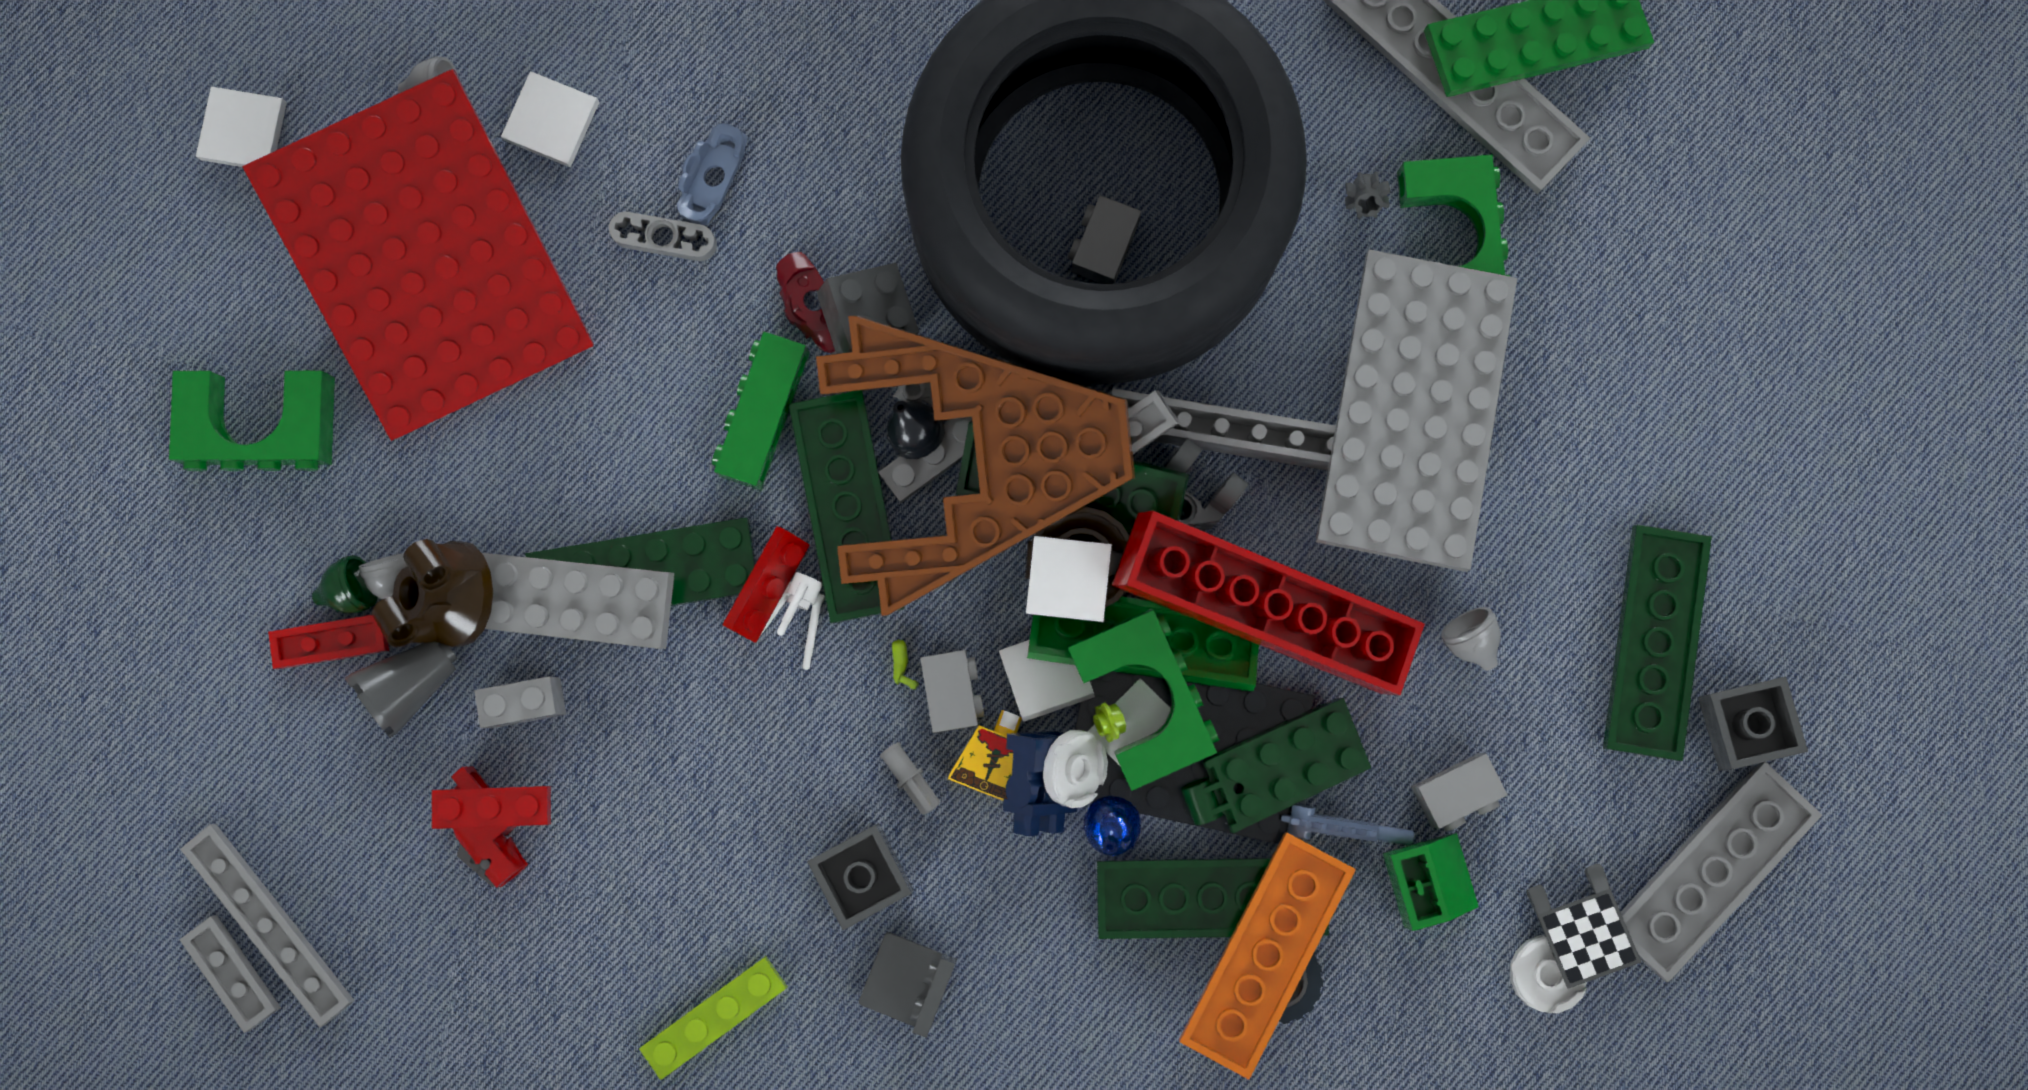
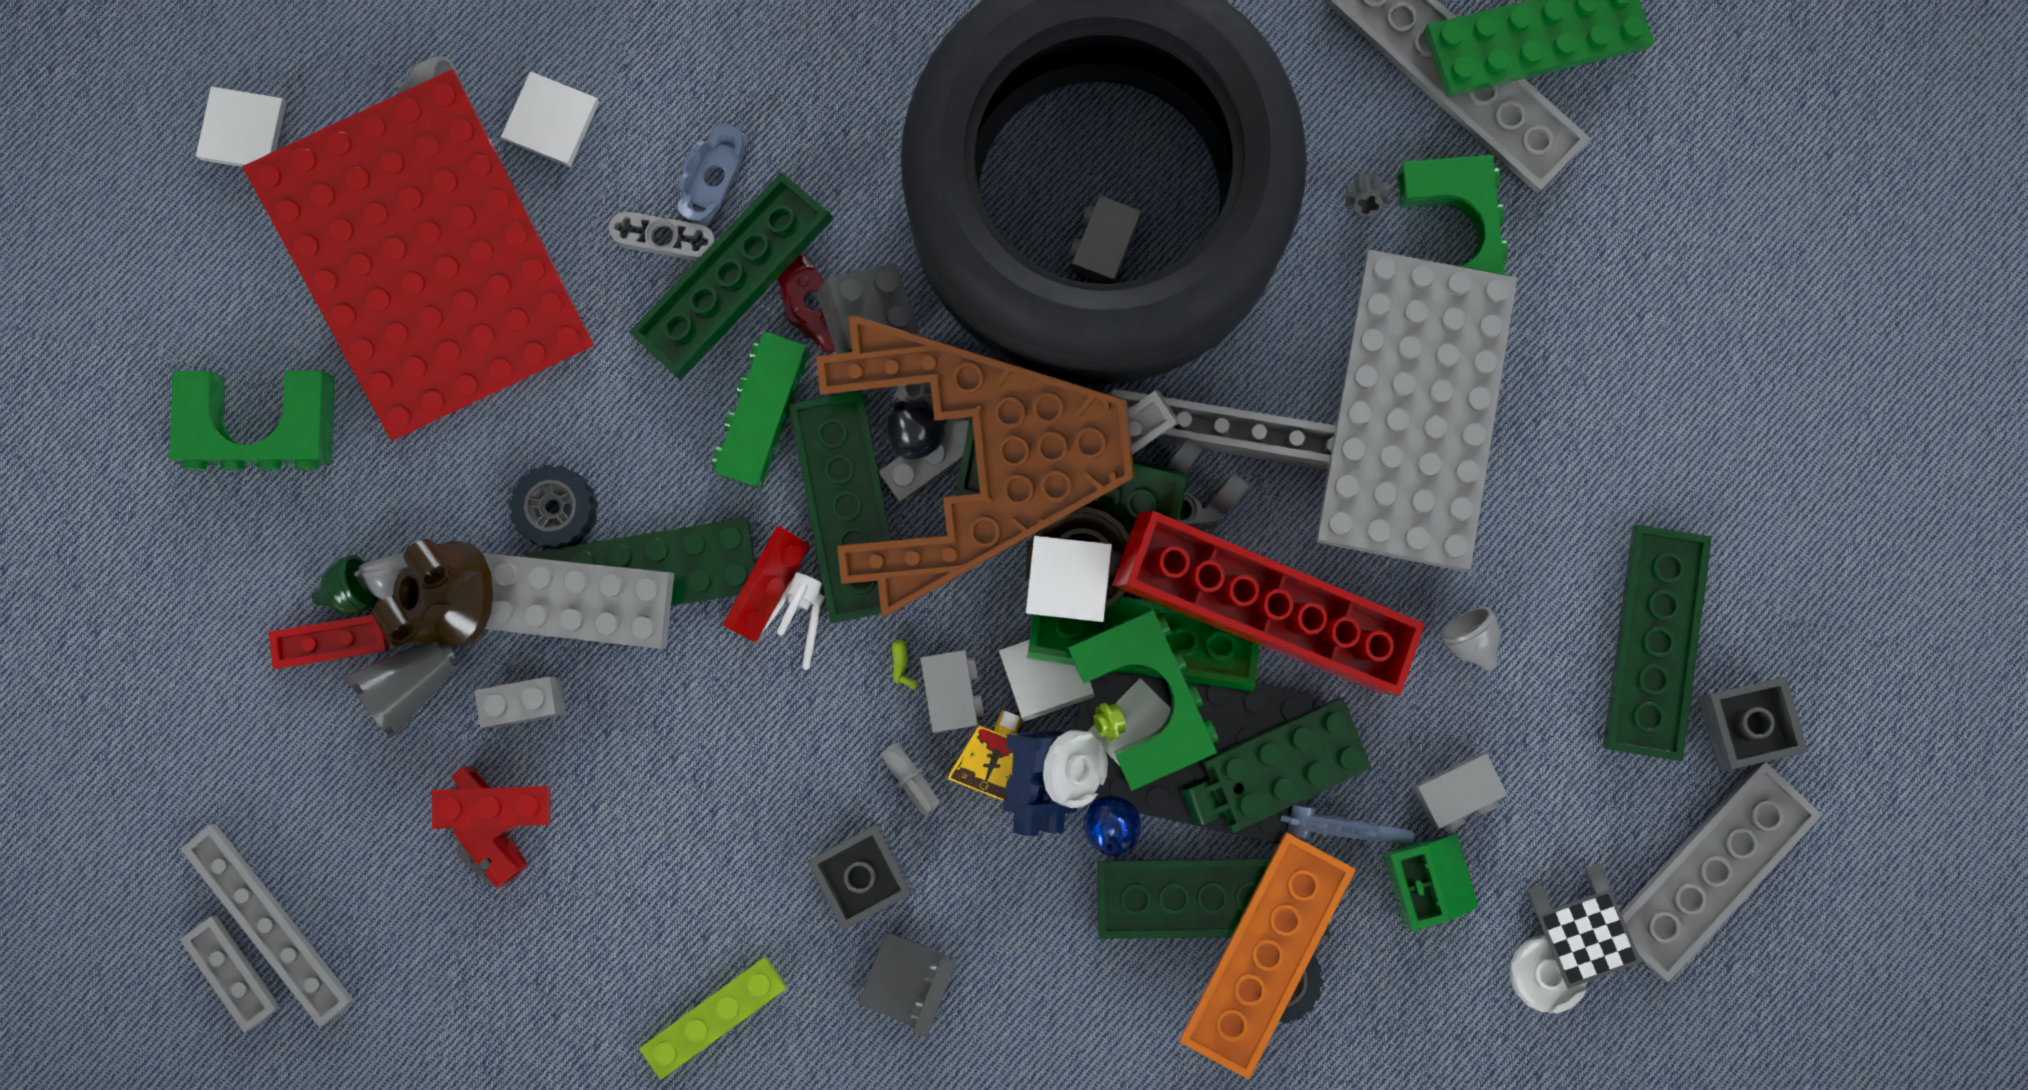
(532, 501): none -> black wheel
(731, 275): none -> dark green plate

